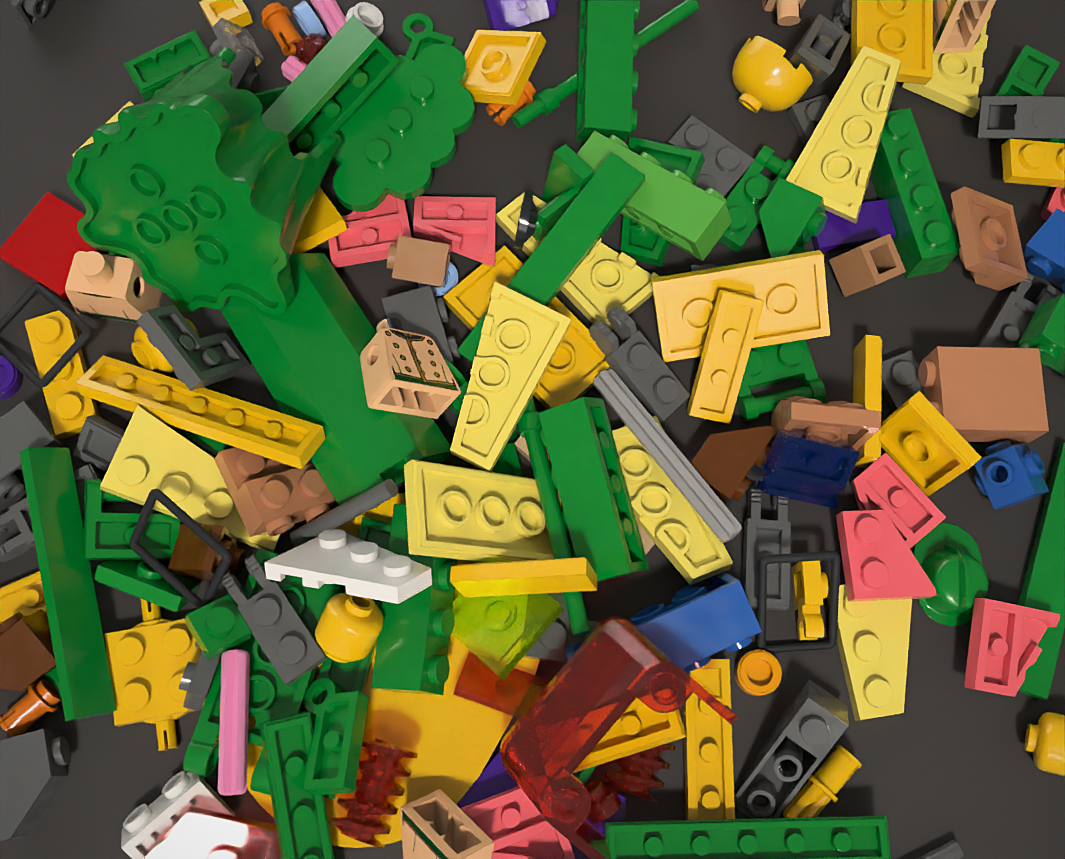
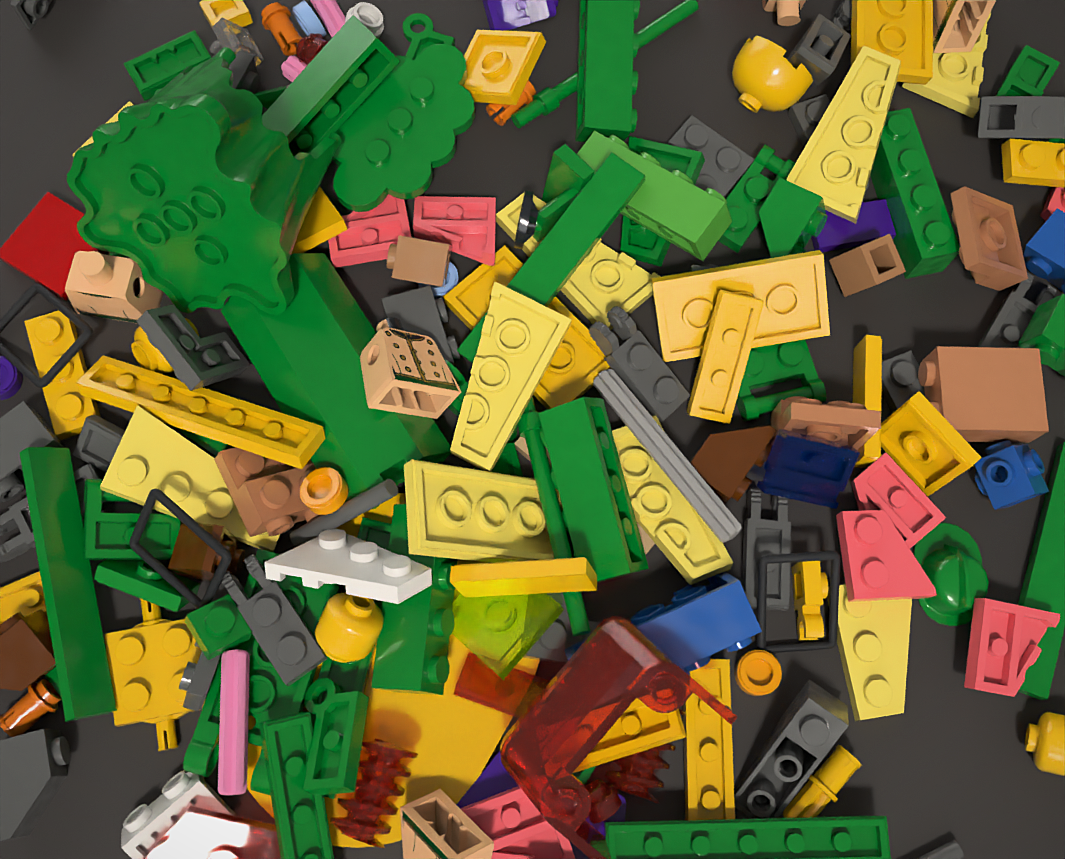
(324, 491): none -> light orange tile

